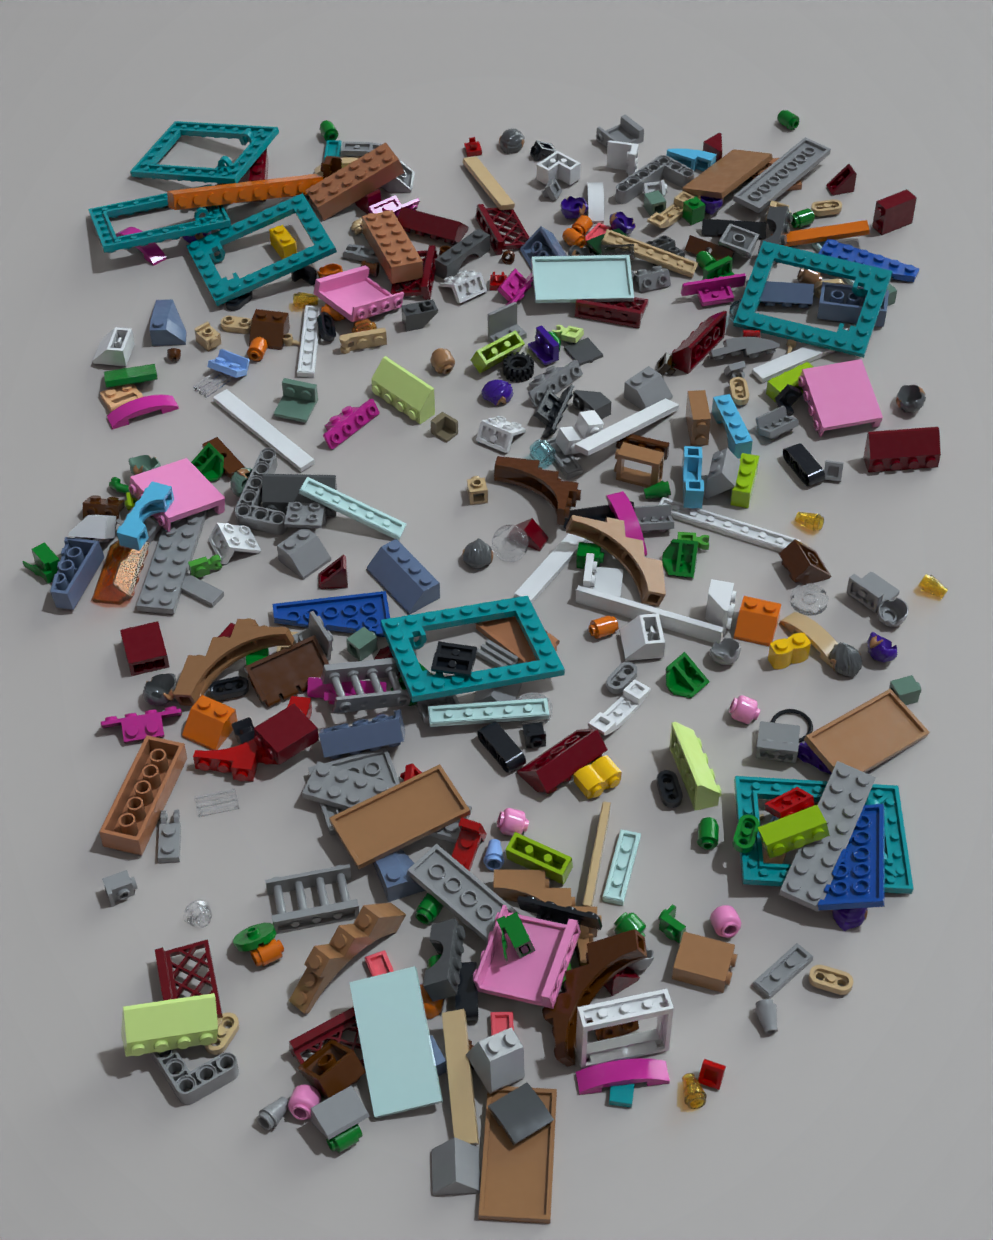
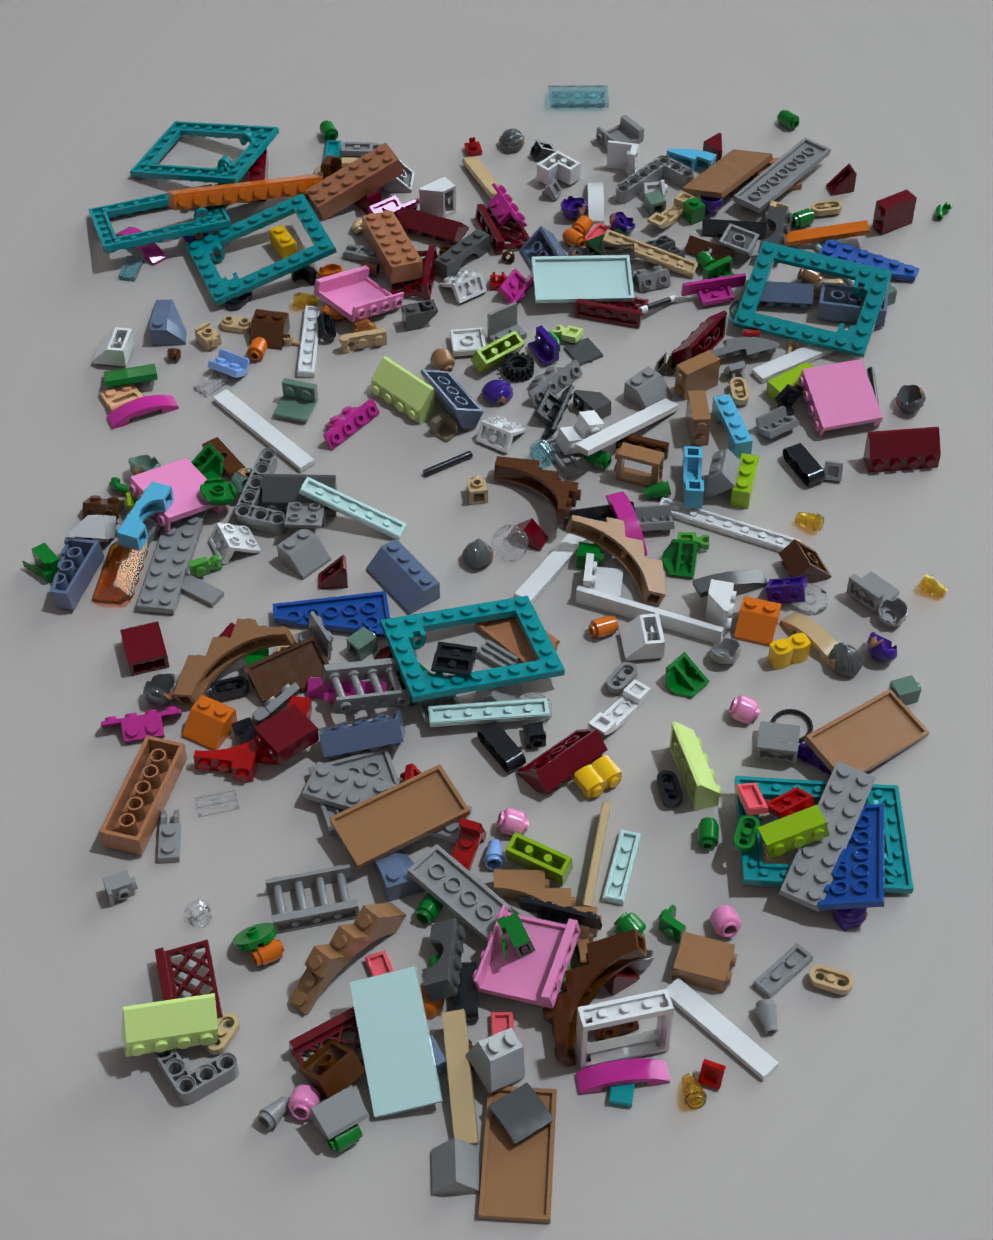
(131, 268): none -> clear light blue tile
(217, 492): none -> green plate
(274, 703): none -> light grey hinge
(438, 198): none -> white slope
(445, 464): none -> black bar
(453, 398): none -> sand blue slope
(467, 341): none -> white plate
(504, 208): none -> dark pink bracket
(578, 96): none -> clear light blue plate
(599, 459): none -> green brick
(659, 303): none -> black bar
(697, 374): none -> medium nougat brick
(722, 1029): none -> white tile
(743, 581): none -> dark grey slope
(751, 799): none -> coral tile
(787, 590): none -> dark purple bracket
(871, 375): none -> black bar
(941, 210): none -> green arm

